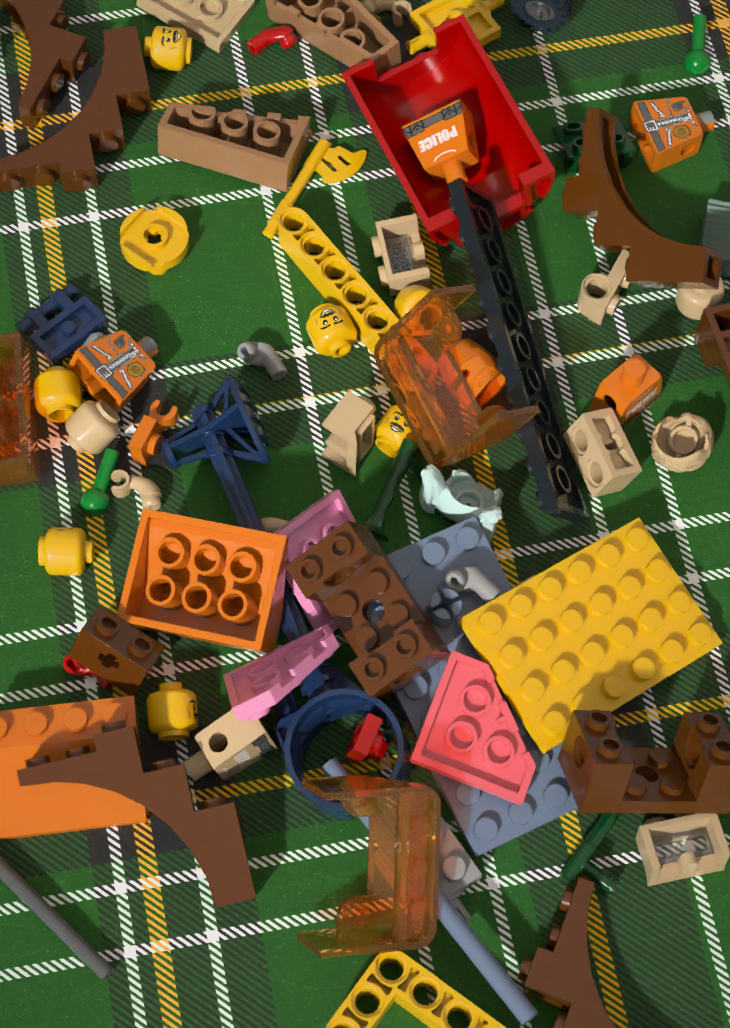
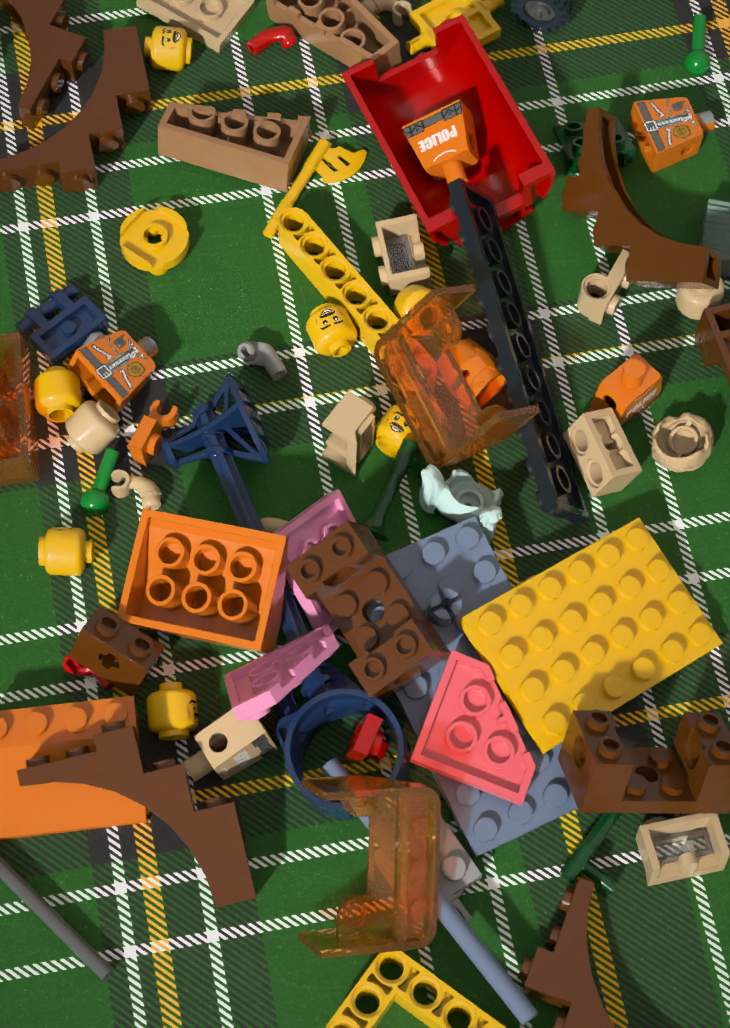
(471, 579): light grey arm -> none

